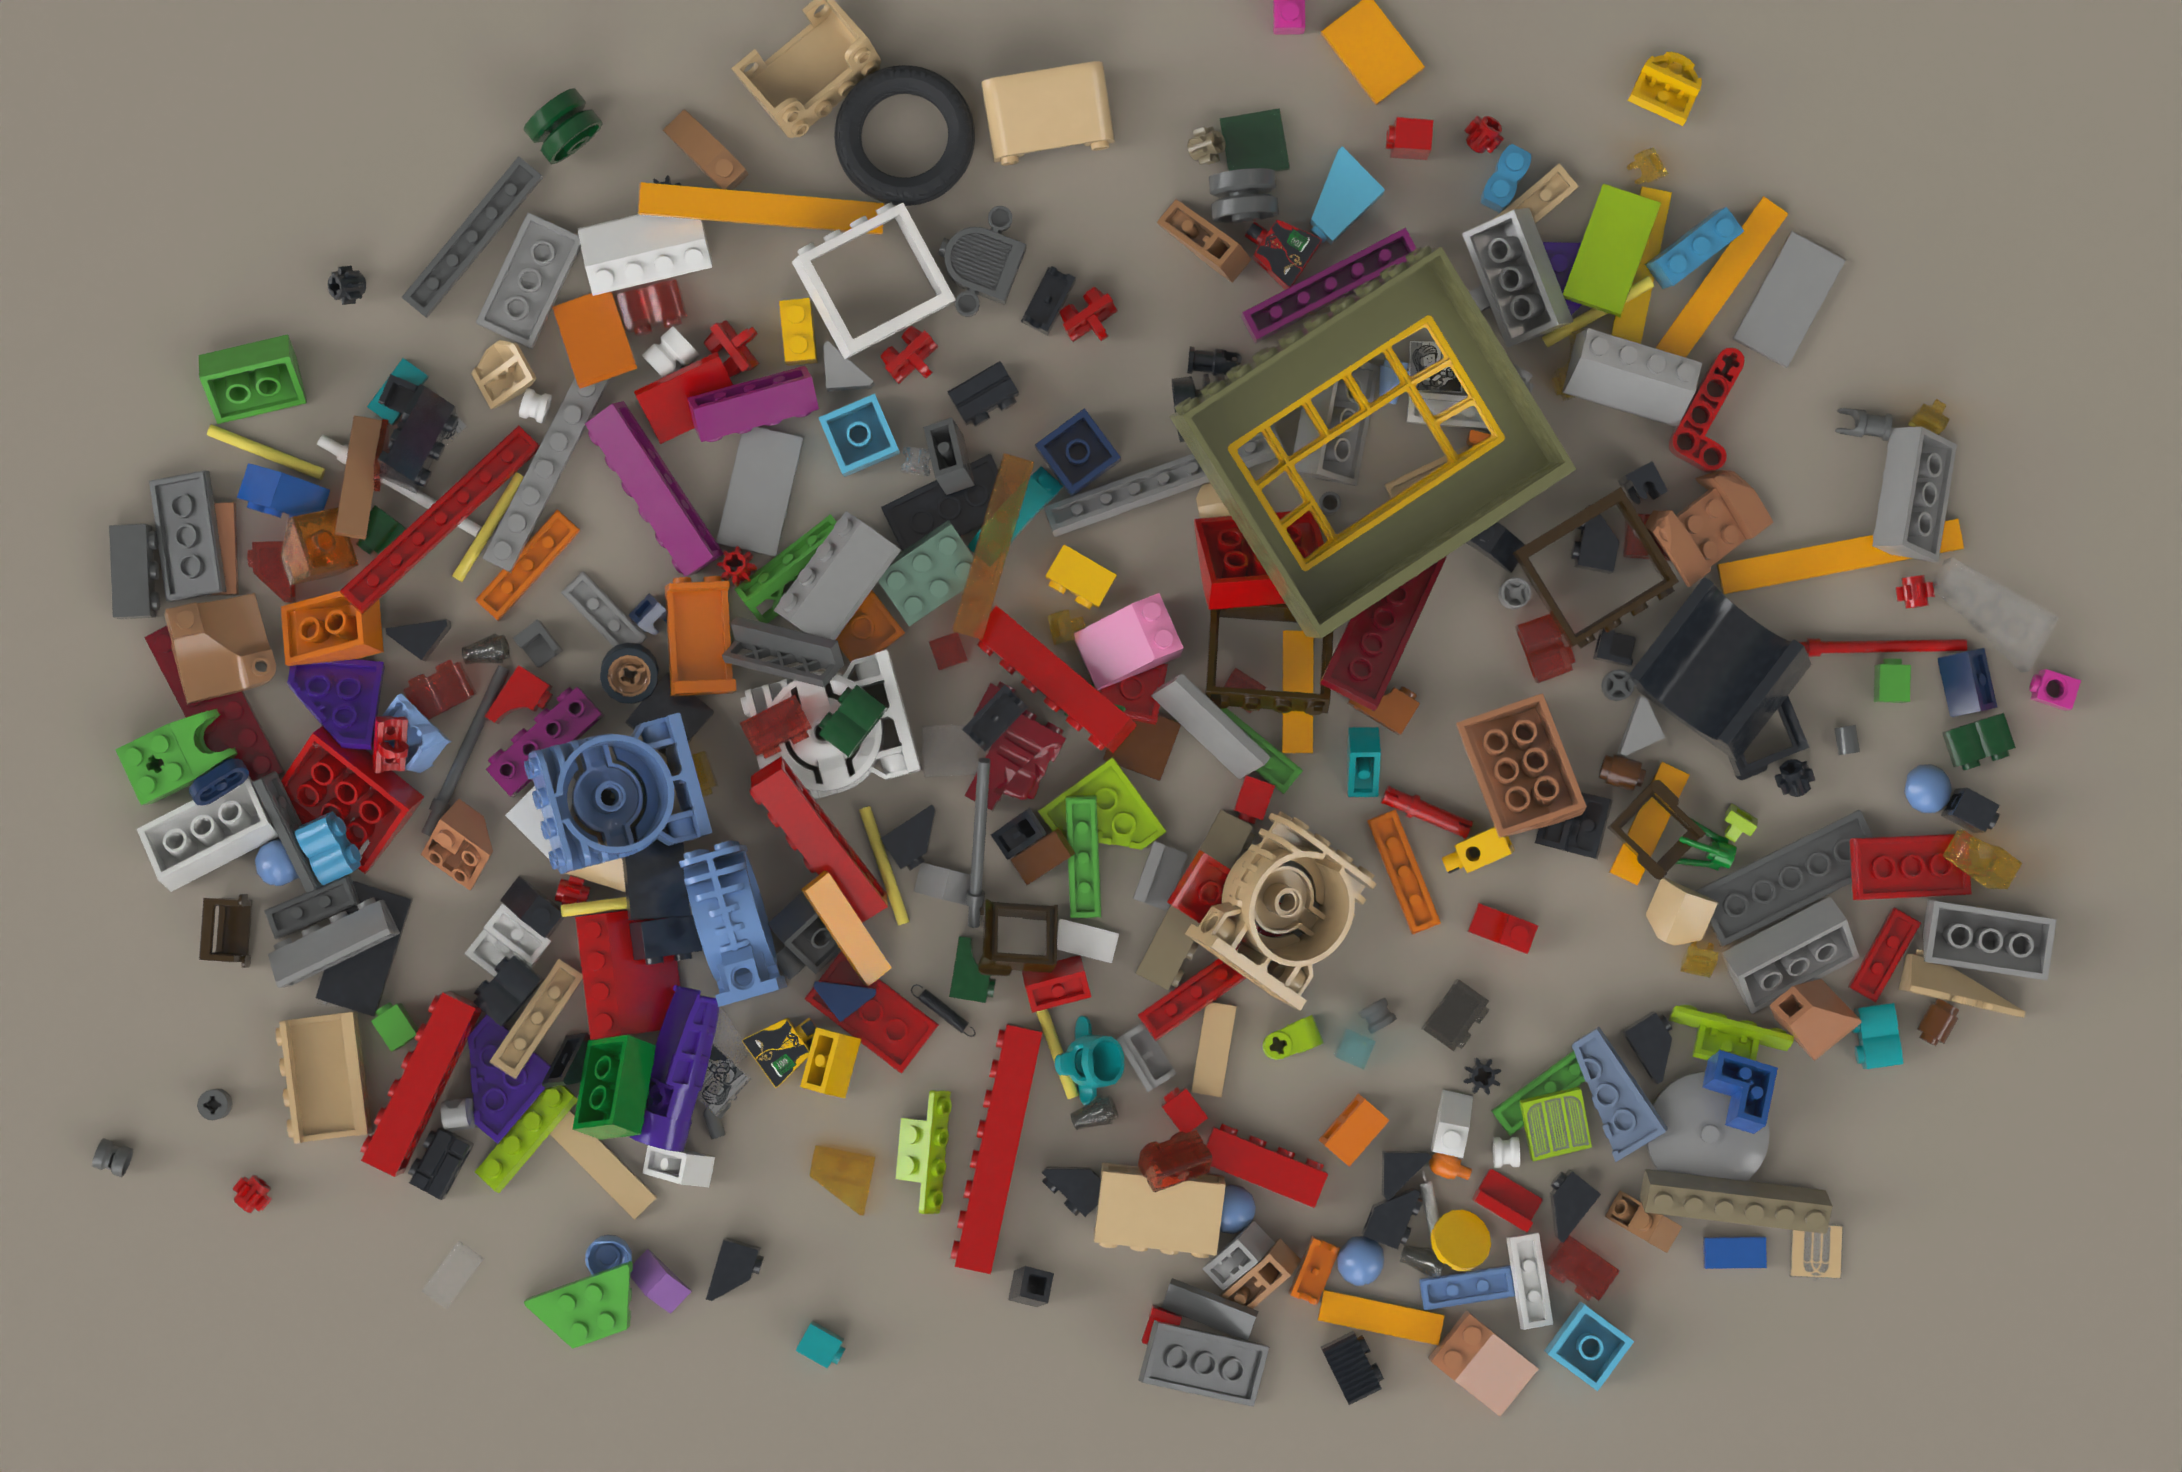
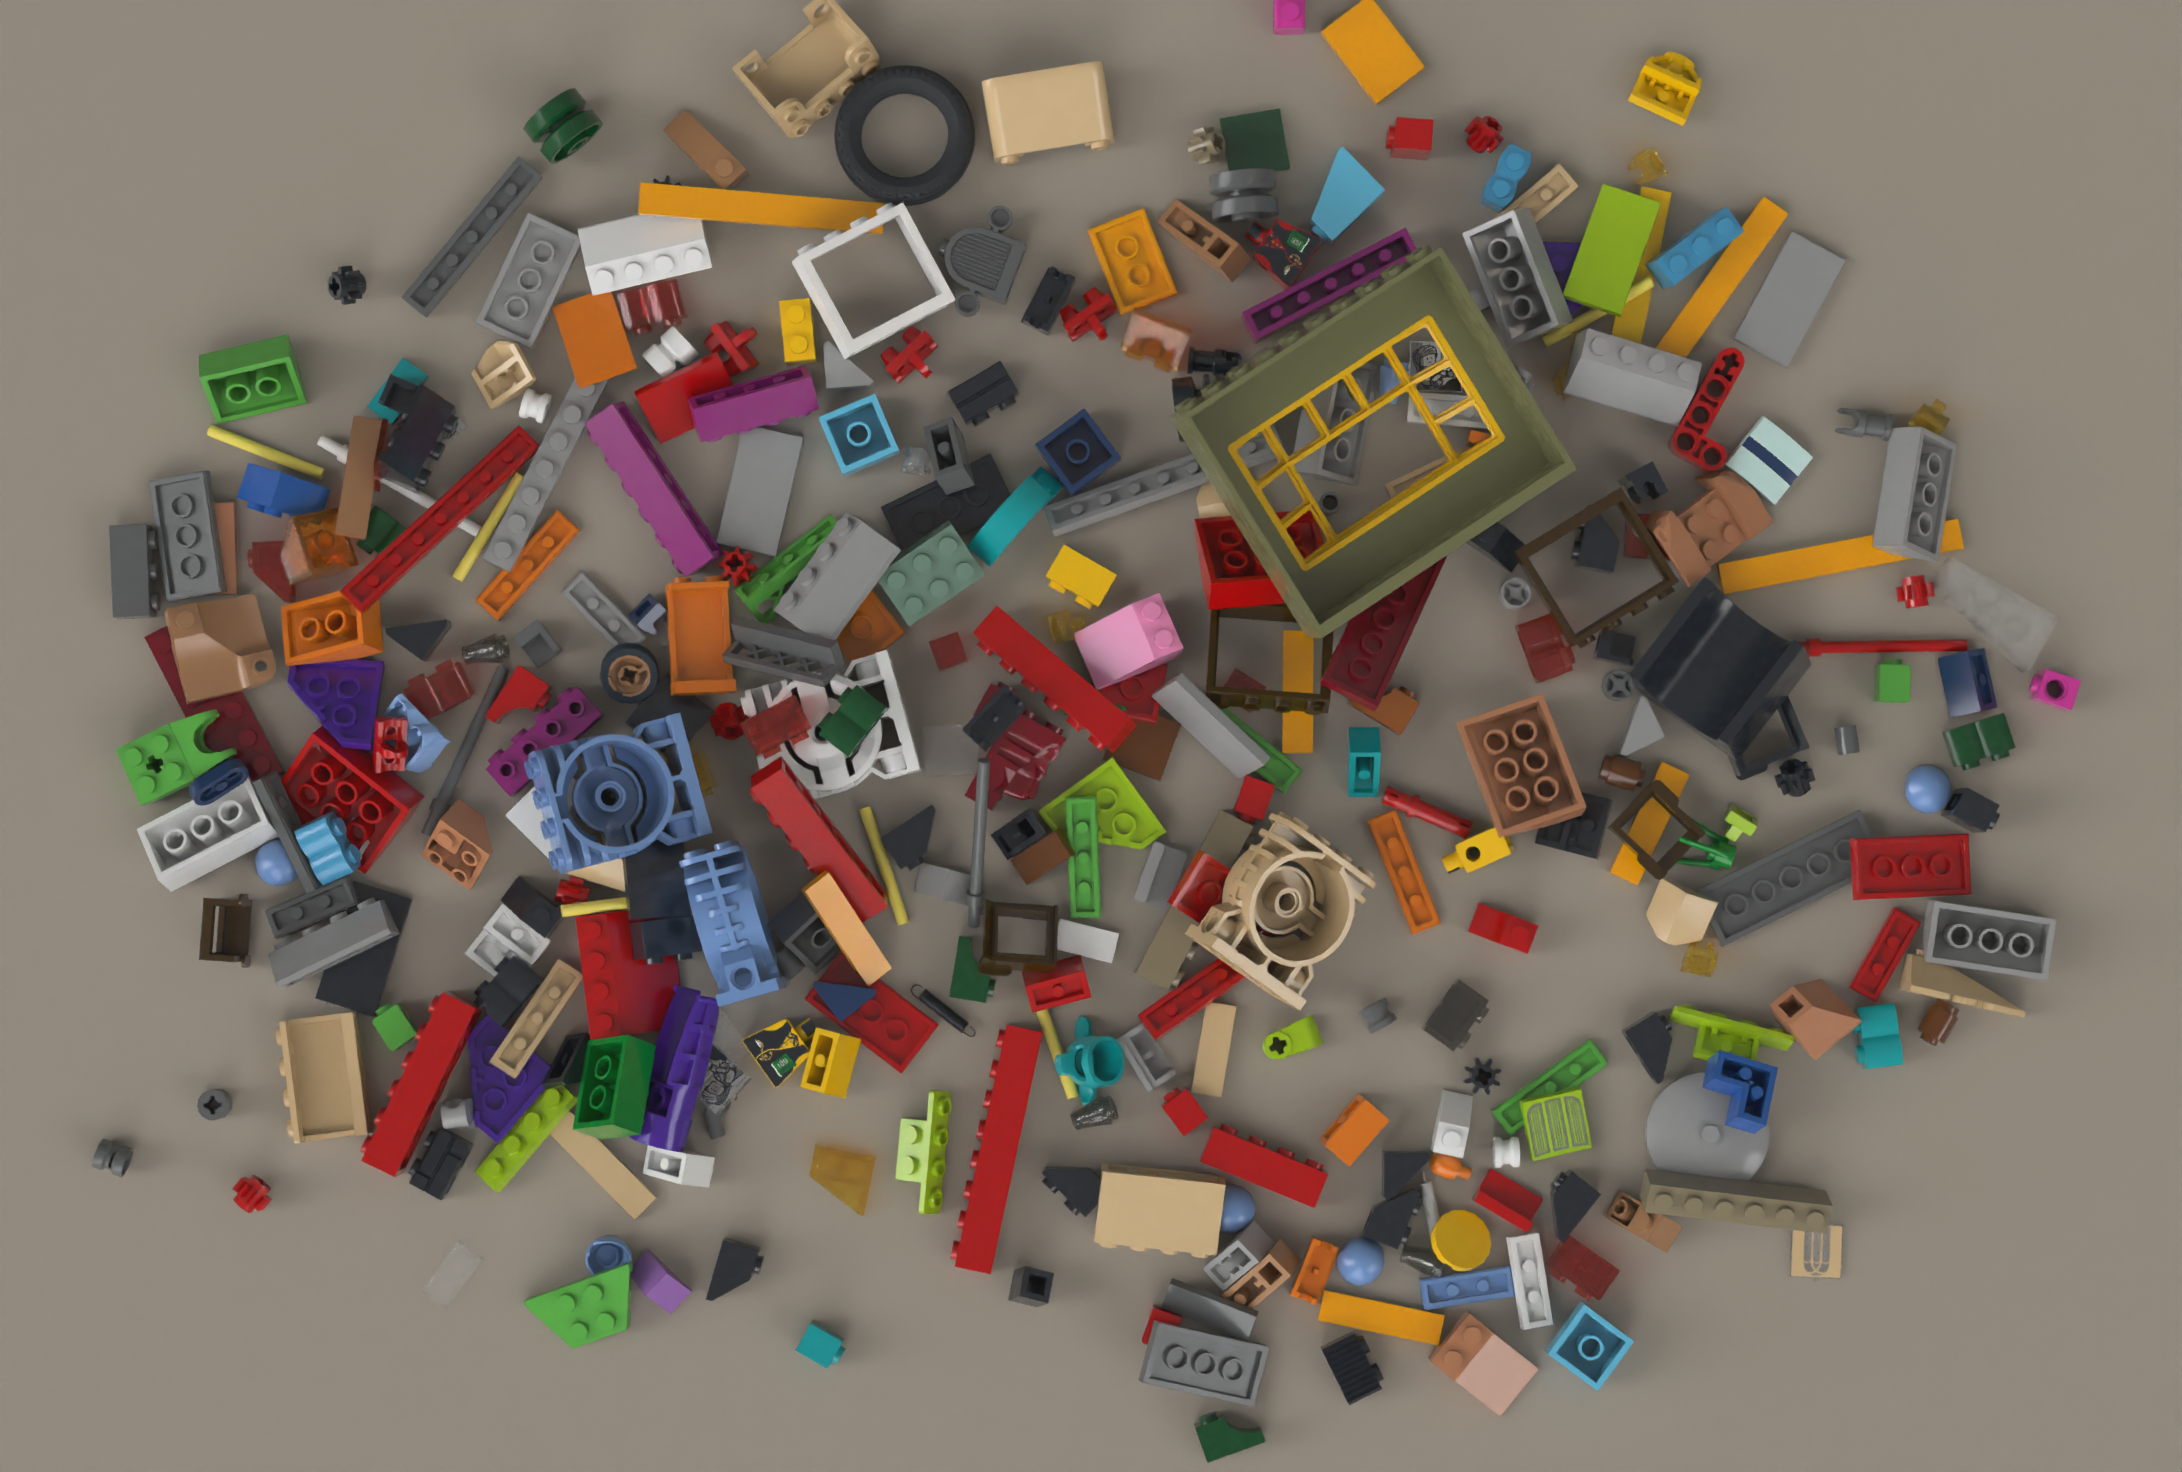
(728, 720): none -> red gear
(992, 546): clear orange tile -> none
(1132, 261): none -> light orange tile
(1155, 340): none -> clear orange slope
(1174, 1160): clear red brick -> none
(1222, 1438): none -> dark green arch
(1354, 1048): clear light blue brick -> none
(1623, 1107): sand blue wing -> none
(1734, 1252): blue tile -> none
(1768, 460): none -> light aqua slope
(1791, 954): light grey slope -> none
(1982, 861): clear yellow arch -> none

